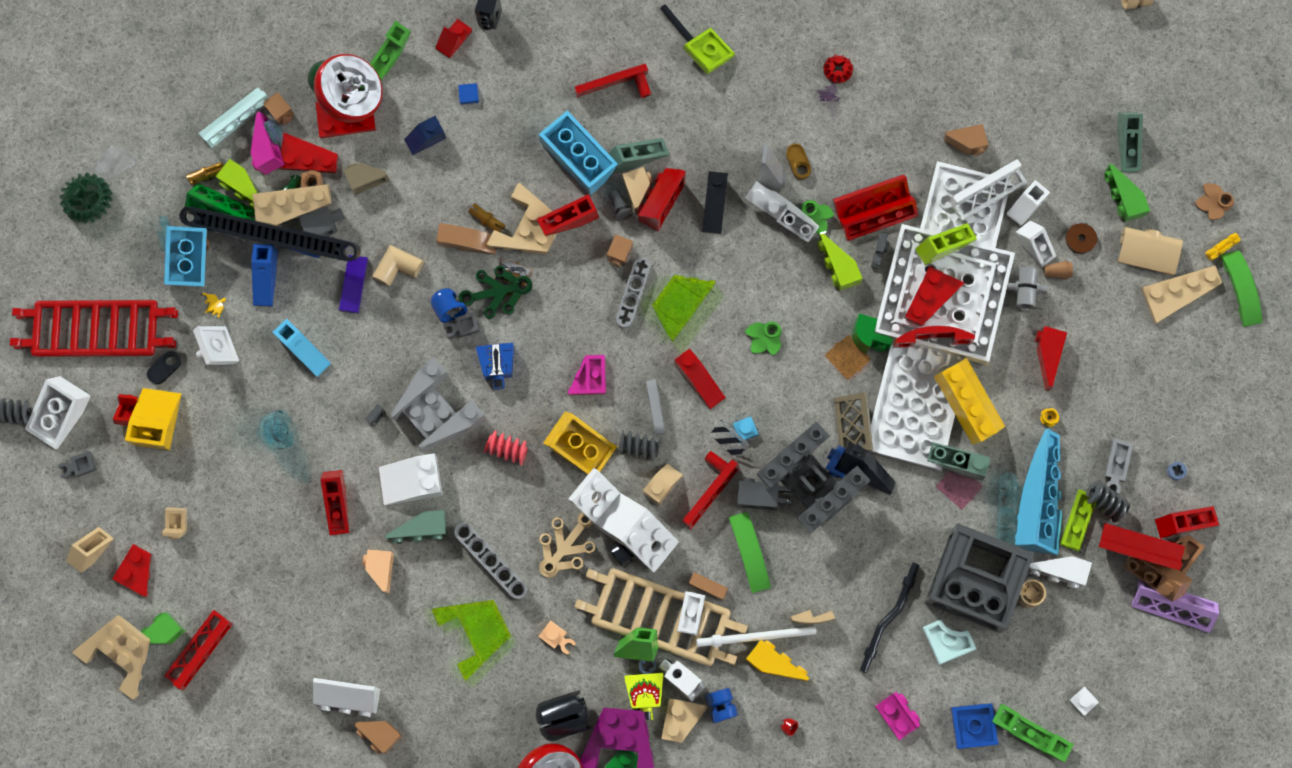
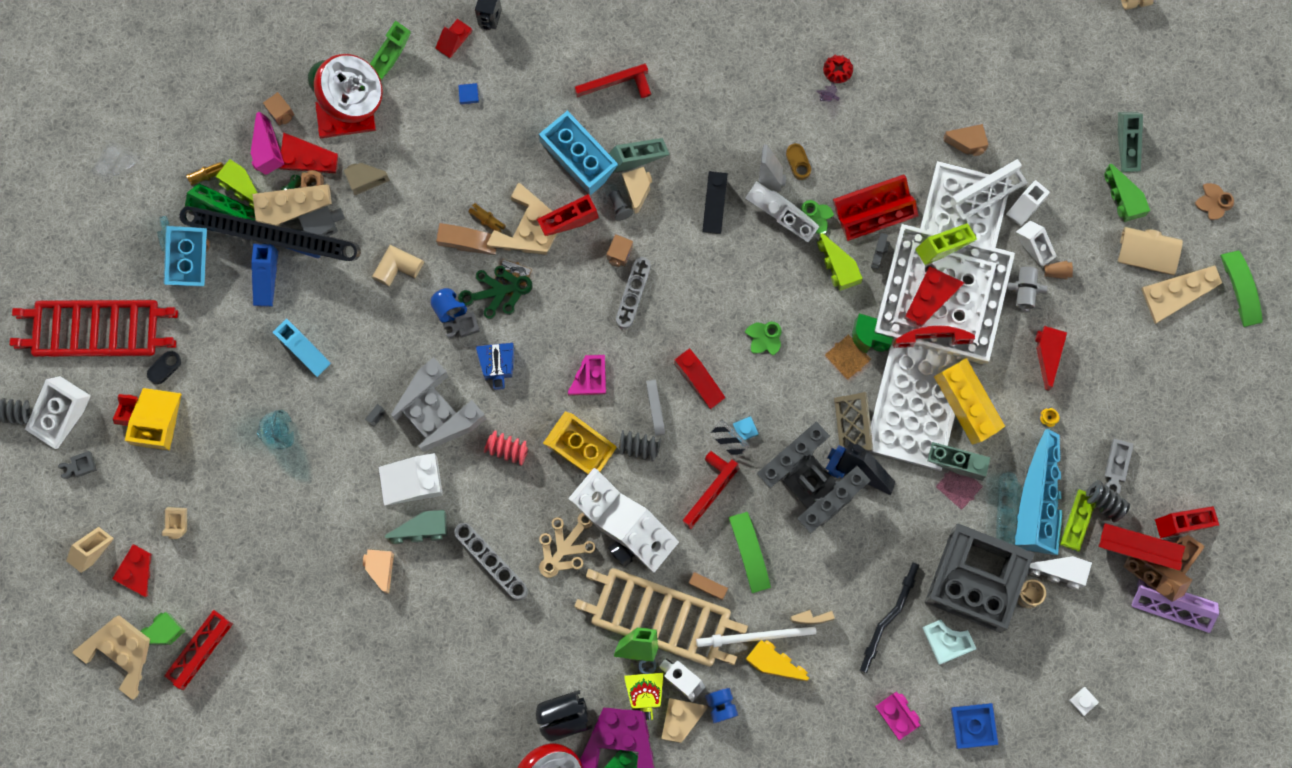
(80, 184): clear green gear -> none
(214, 304): yellow piece -> none
(215, 345): white tile -> none
(234, 118): light aqua fence -> none
(274, 130): clear light blue tile -> none
(335, 501): red slope -> none
(345, 697): white slope -> none
(353, 285): dark purple tile -> none
(380, 733): medium nougat slope -> none
(425, 135): dark blue slope -> none
(483, 628): clear neon green wing -> none
(554, 636): light nougat plate -> none
(662, 197): red slope -> none
(662, 484): tan slope -> none
(677, 24): black bar -> none
(679, 302): clear neon green wing -> none
(691, 613): white plate -> none
(709, 51): lime tile -> none
(759, 496): dark grey hinge -> none
(788, 723): red hinge -> none
(1032, 733): bright green slope -> none
(1075, 244): reddish brown piece -> none
(1182, 468): sand blue bush -> none
(1223, 246): yellow axle -> none

